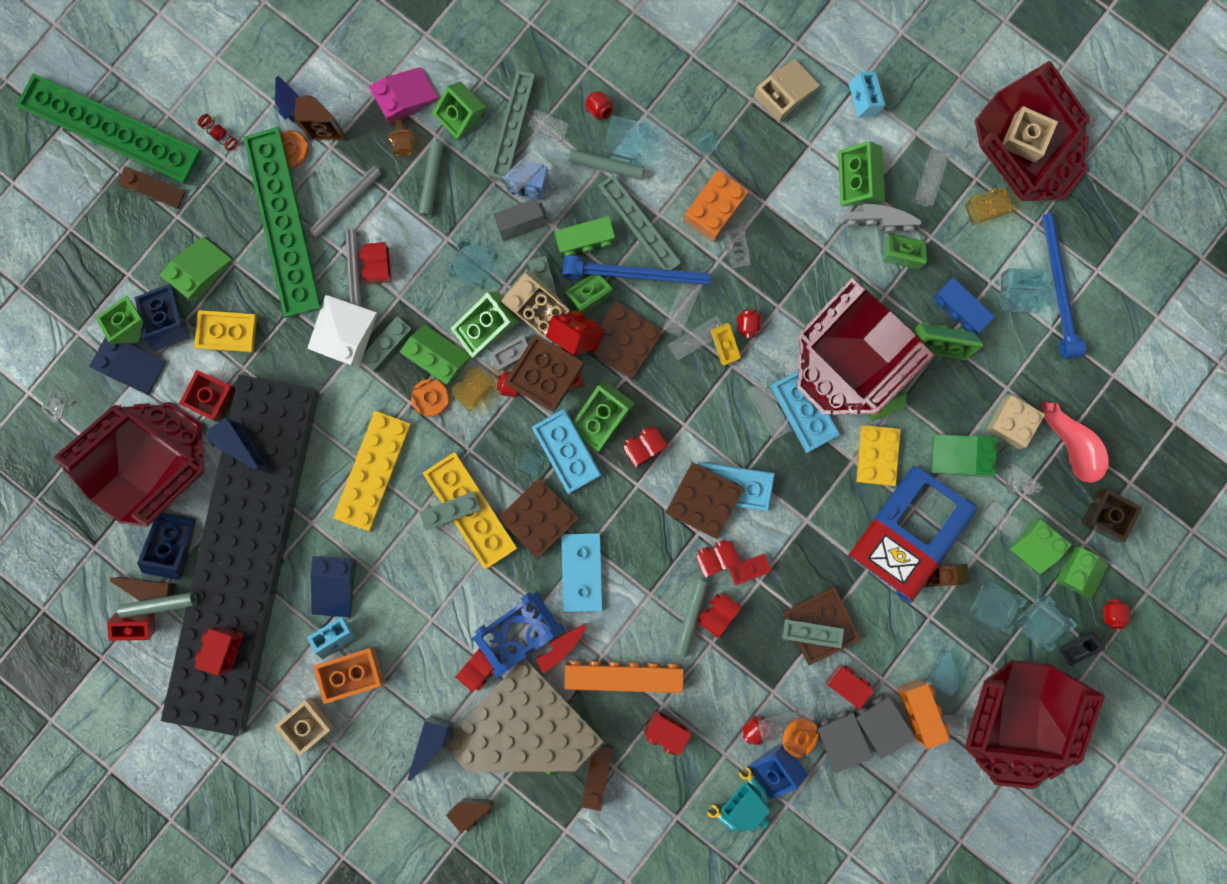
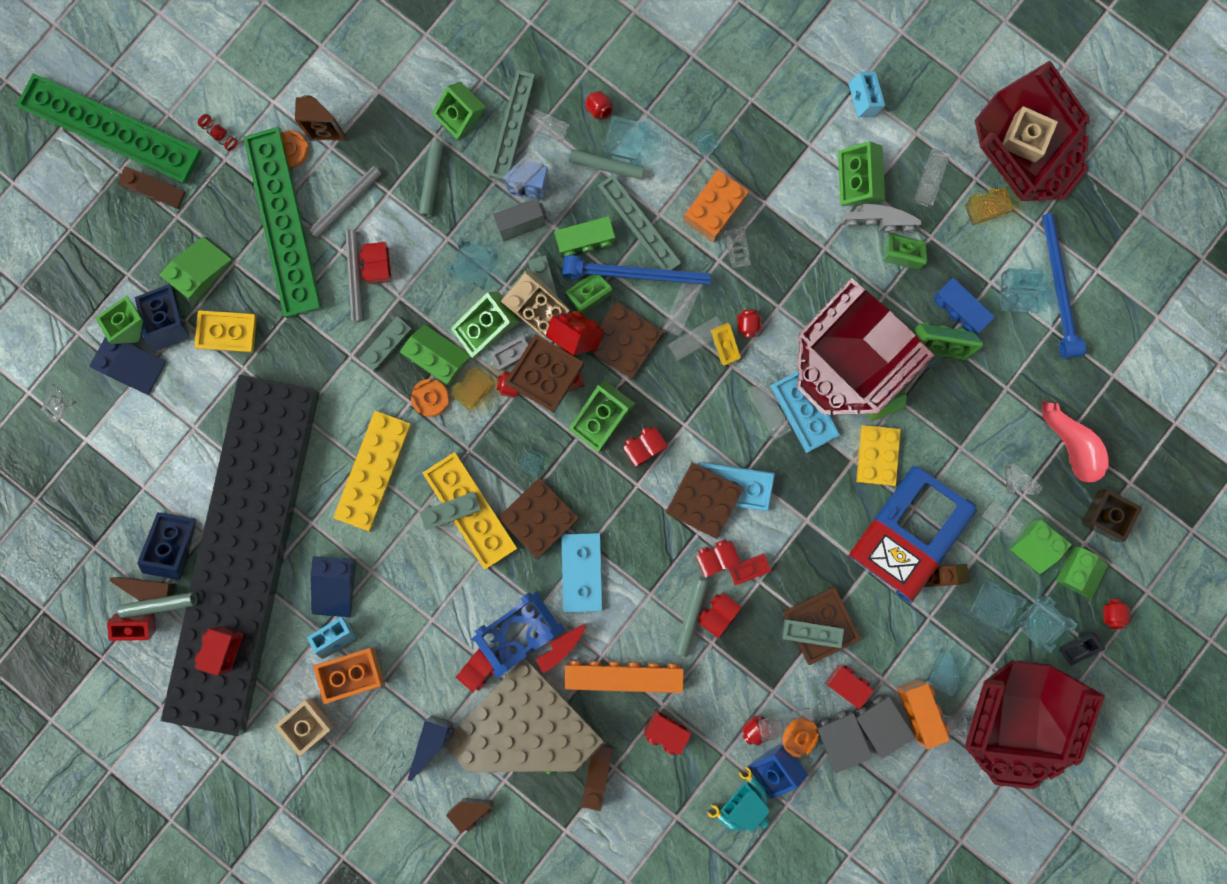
(135, 460): dark red windscreen -> none
(208, 396): red brick -> none
(233, 440): dark blue slope -> none
(285, 99): clear blue slope -> none
(342, 331): white slope -> none
(401, 140): clear orange piece -> none
(403, 94): dark pink slope -> none
(566, 451): medium azure plate -> none
(785, 90): tan slope -> none
(964, 455): green slope -> none
(1015, 422): tan brick -> none

